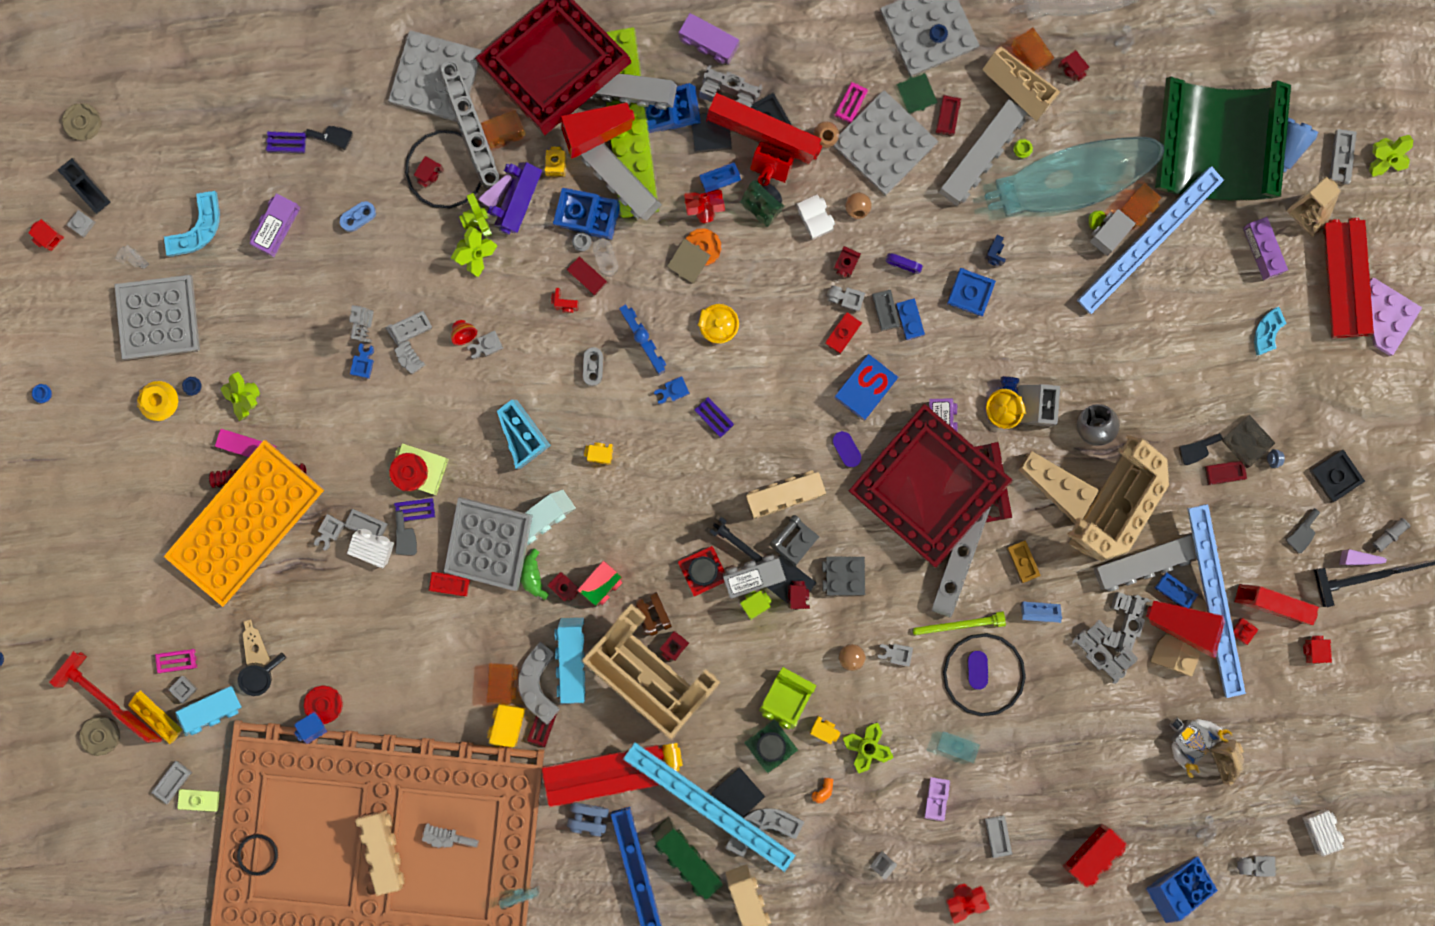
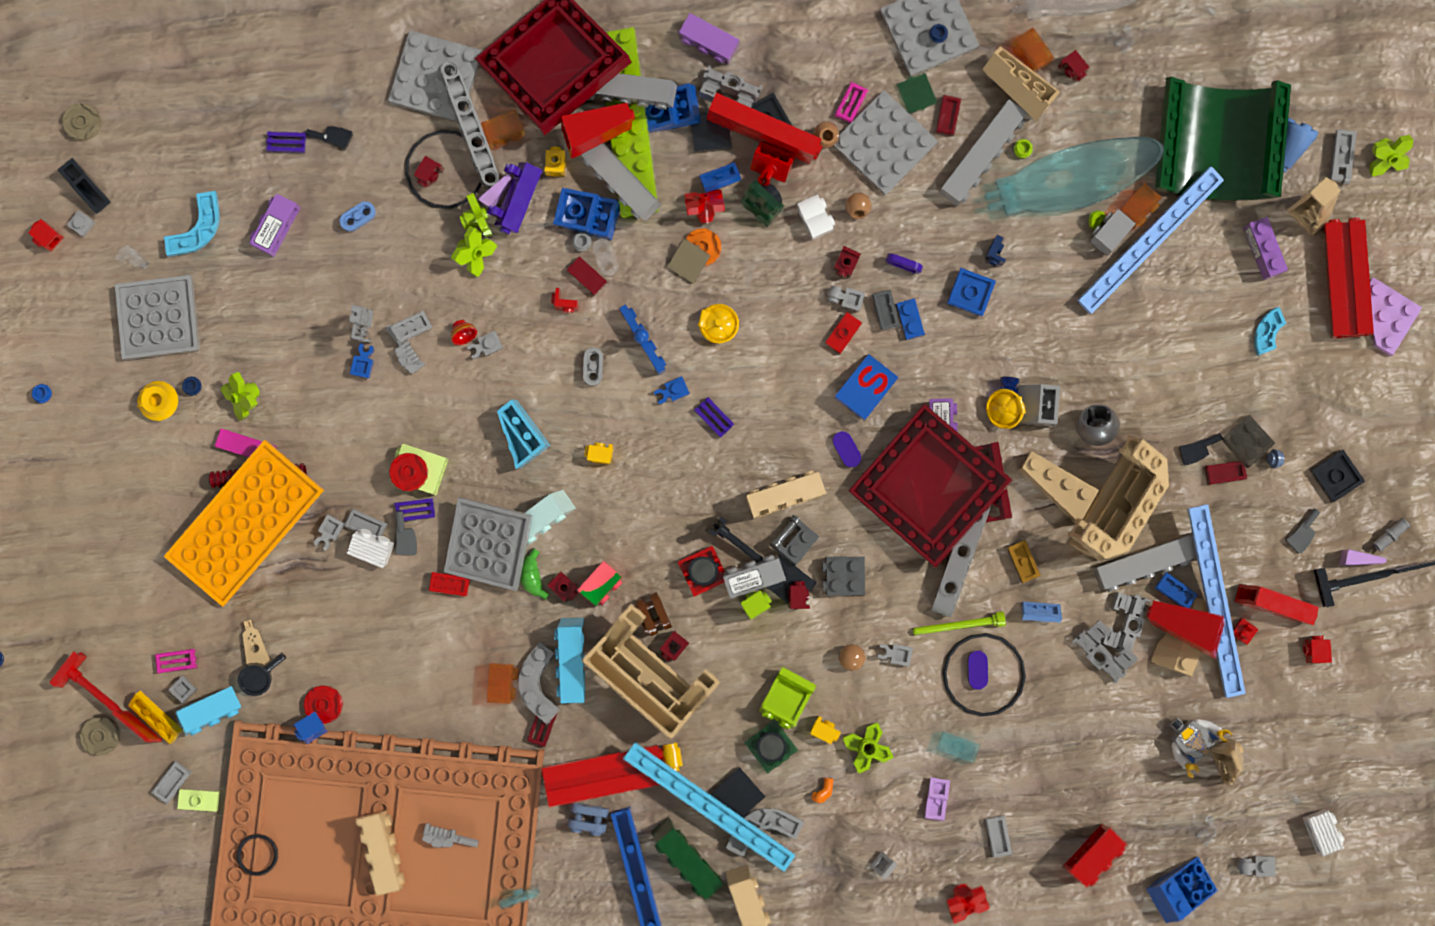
(506, 725): yellow slope -> none

